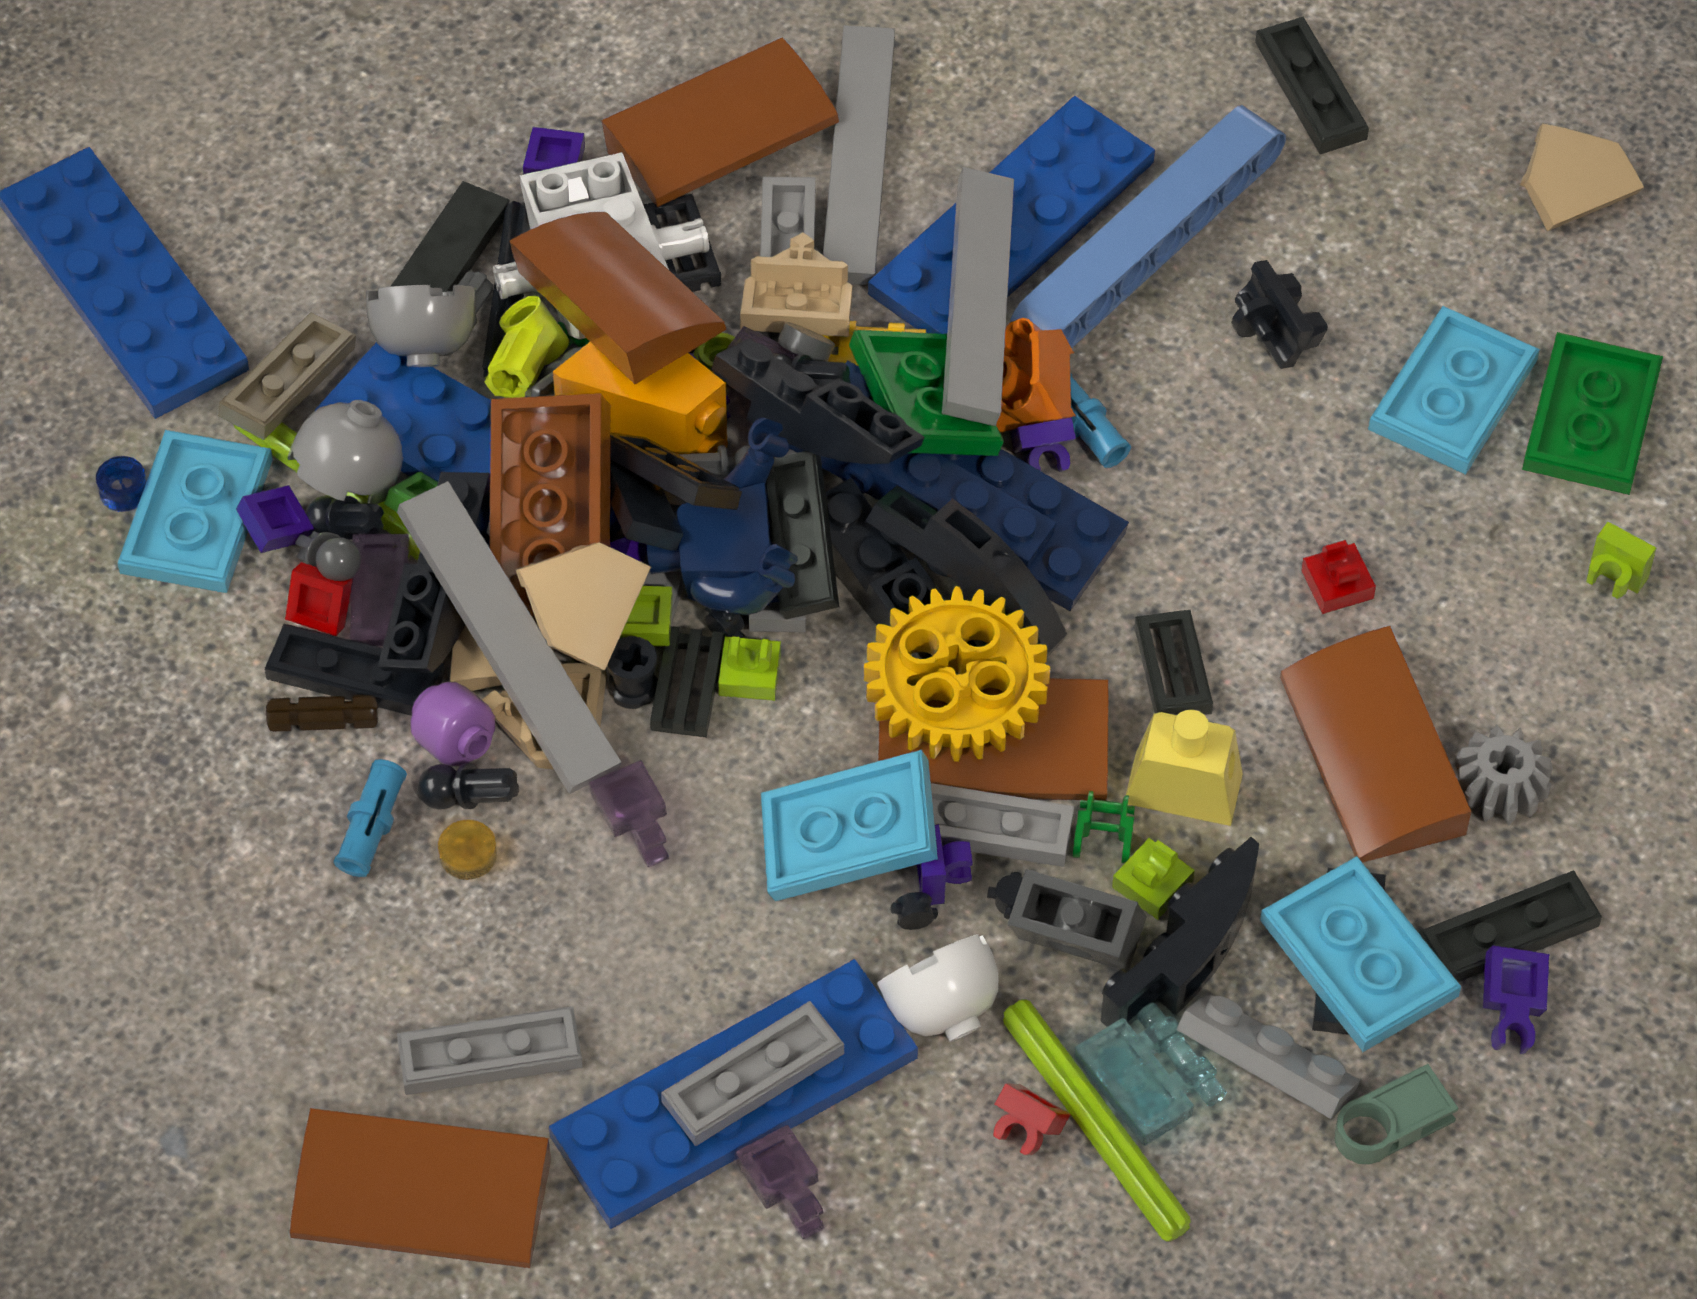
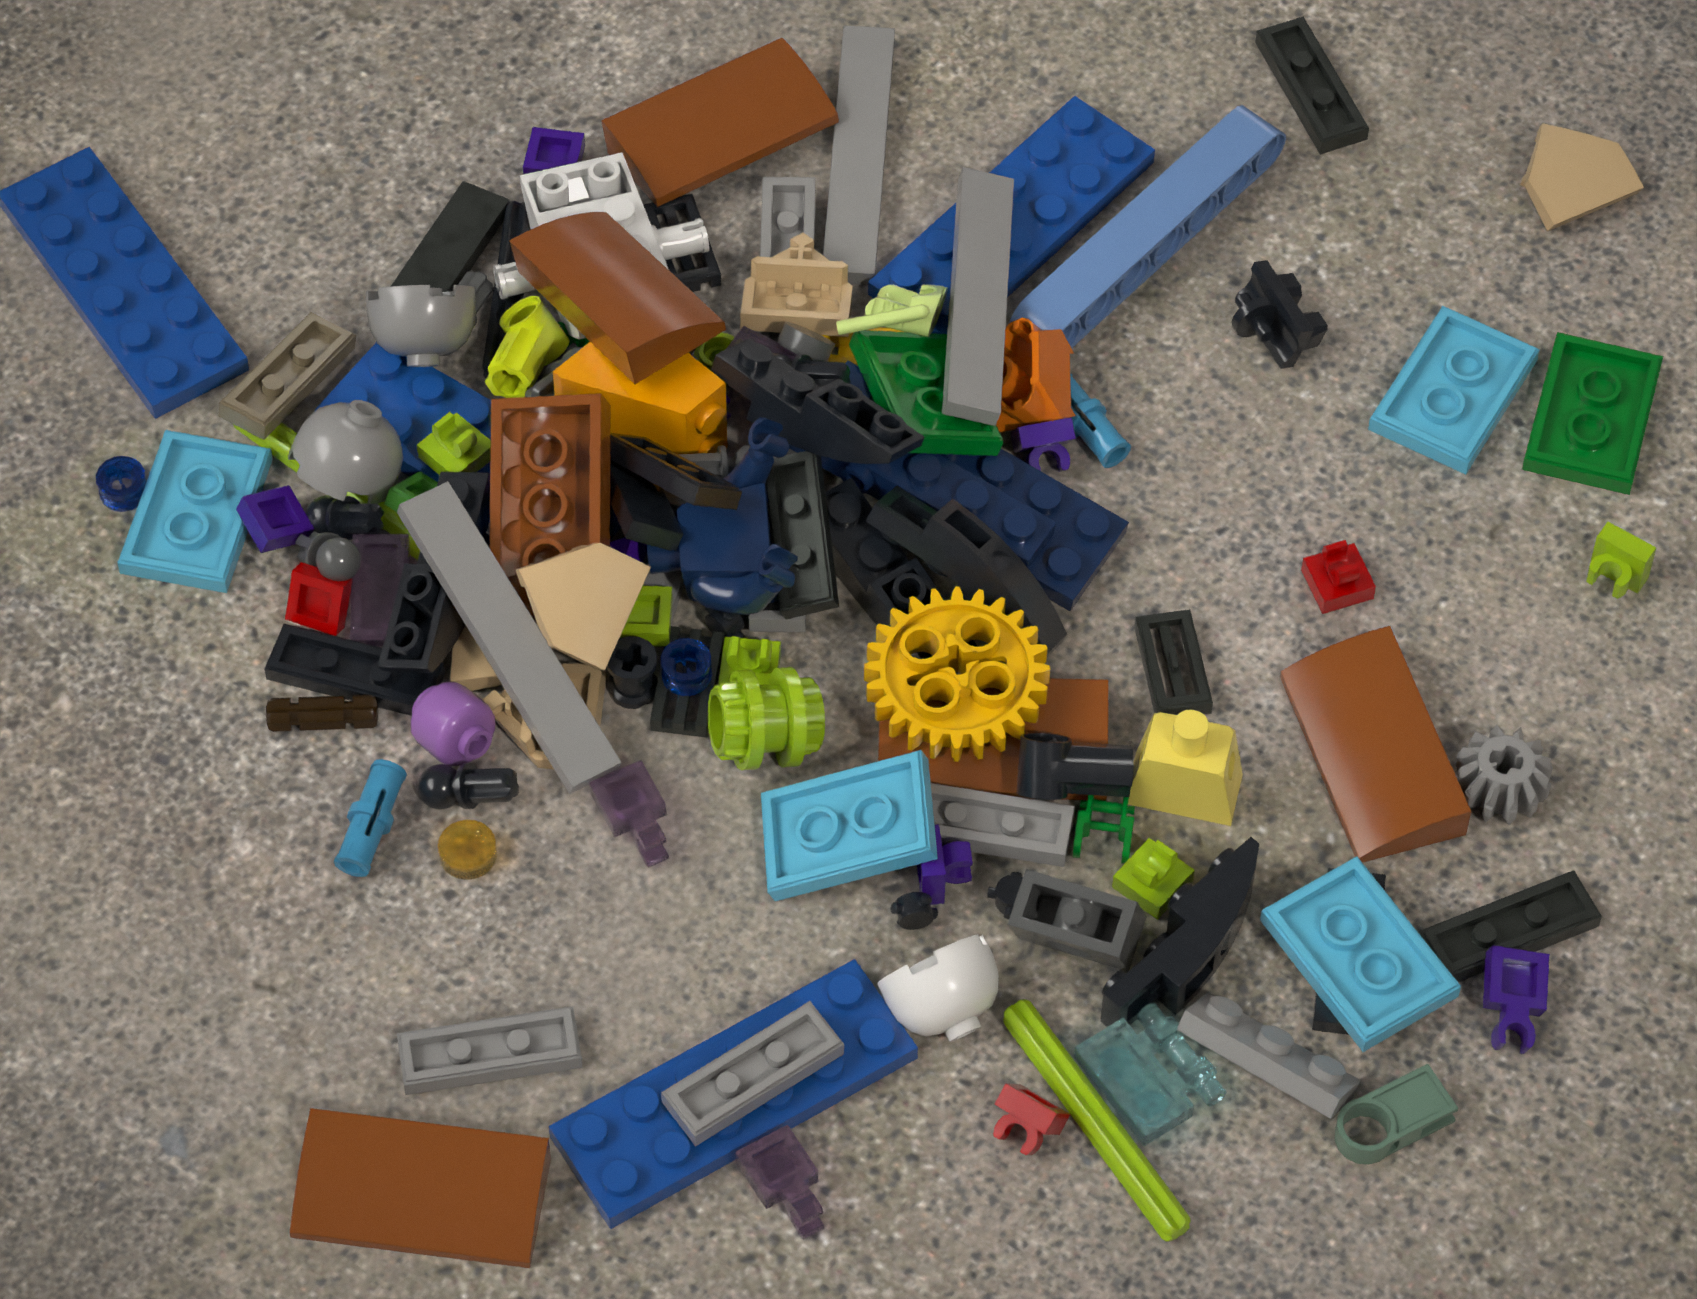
(454, 446): none -> lime tile
(681, 651): none -> clear blue bush
(766, 718): none -> lime piece
(900, 310): none -> yellowish green helmet
(1056, 766): none -> black piece

